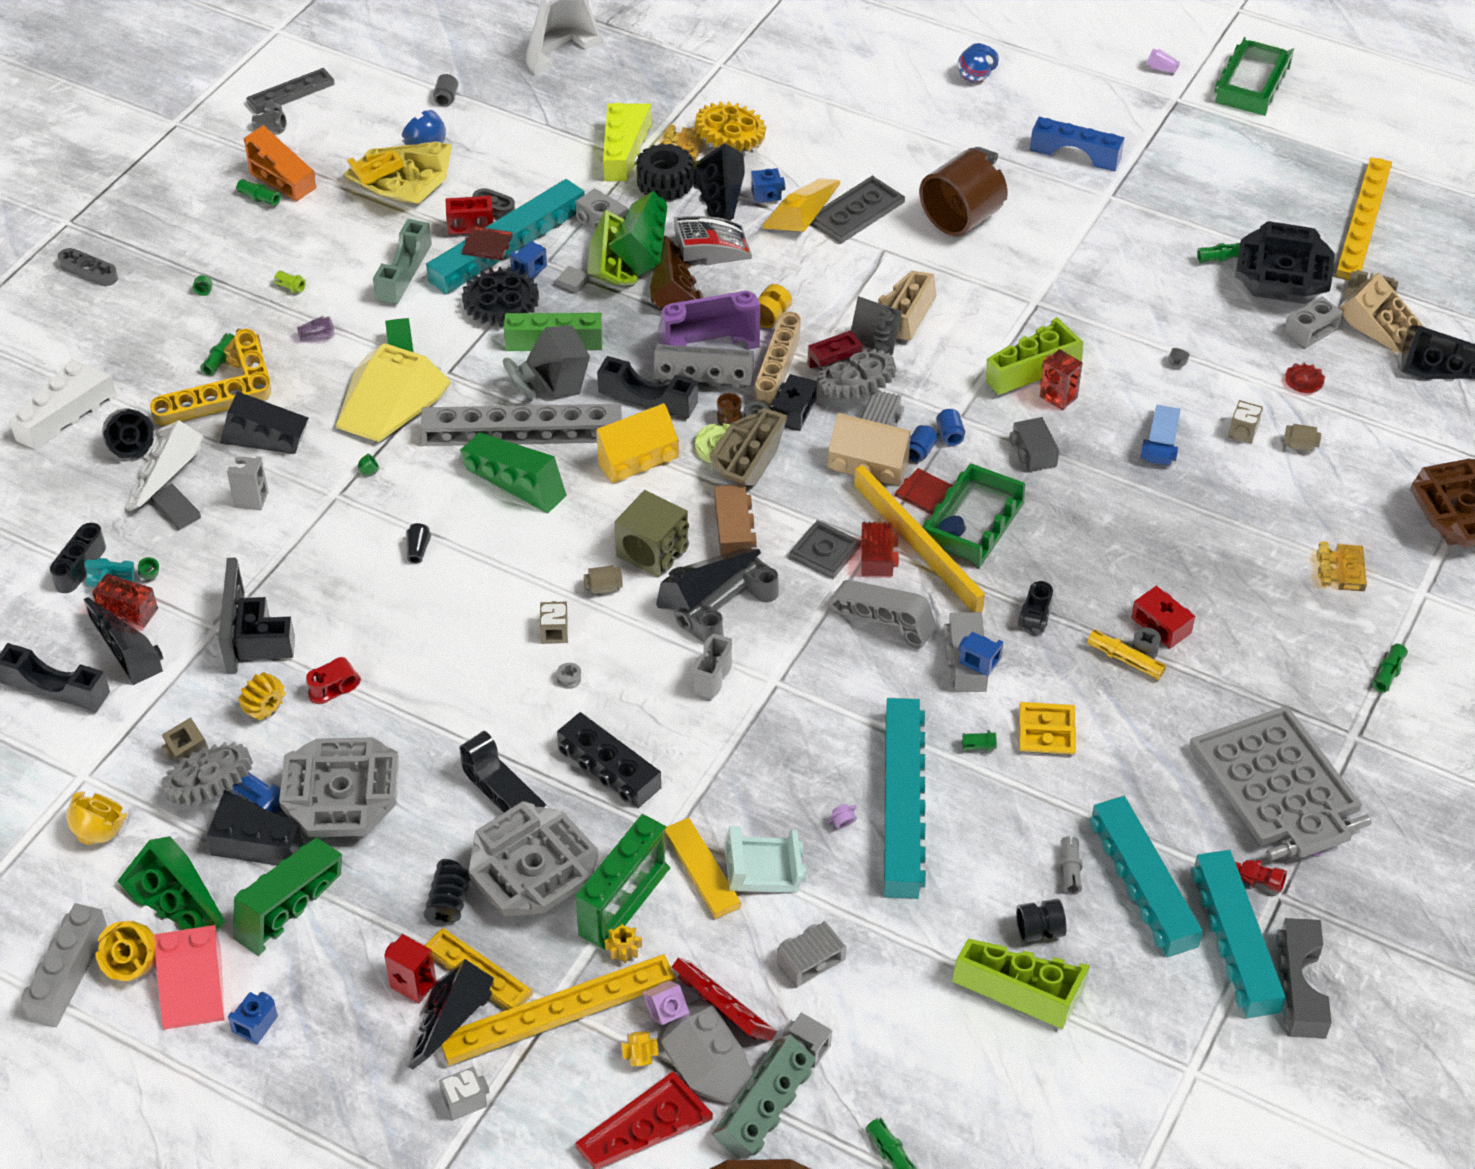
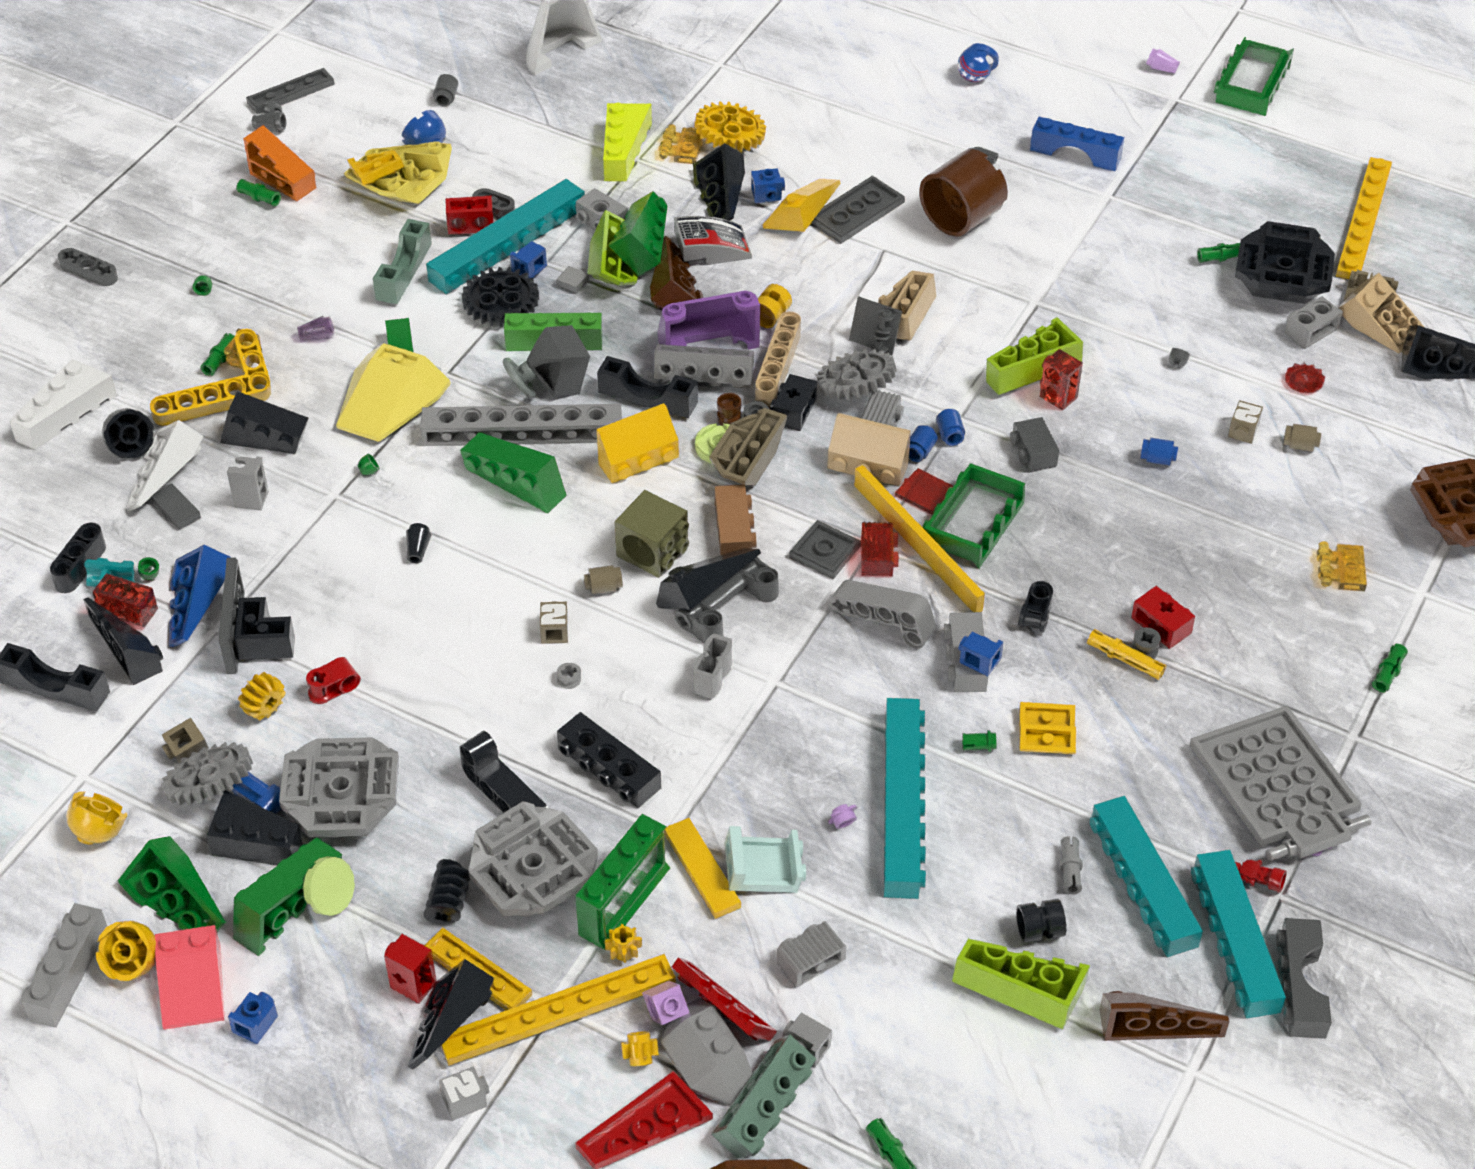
(196, 583): none -> blue wedge
(294, 283): lime pin -> none
(329, 886): none -> yellowish green tile
(487, 243): clear red piece -> none
(665, 171): black tyre -> none
(833, 349): dark red panel -> none
(953, 525): dark blue tile -> none
(1145, 1018): none -> reddish brown wedge
(1164, 424): light blue tile -> none

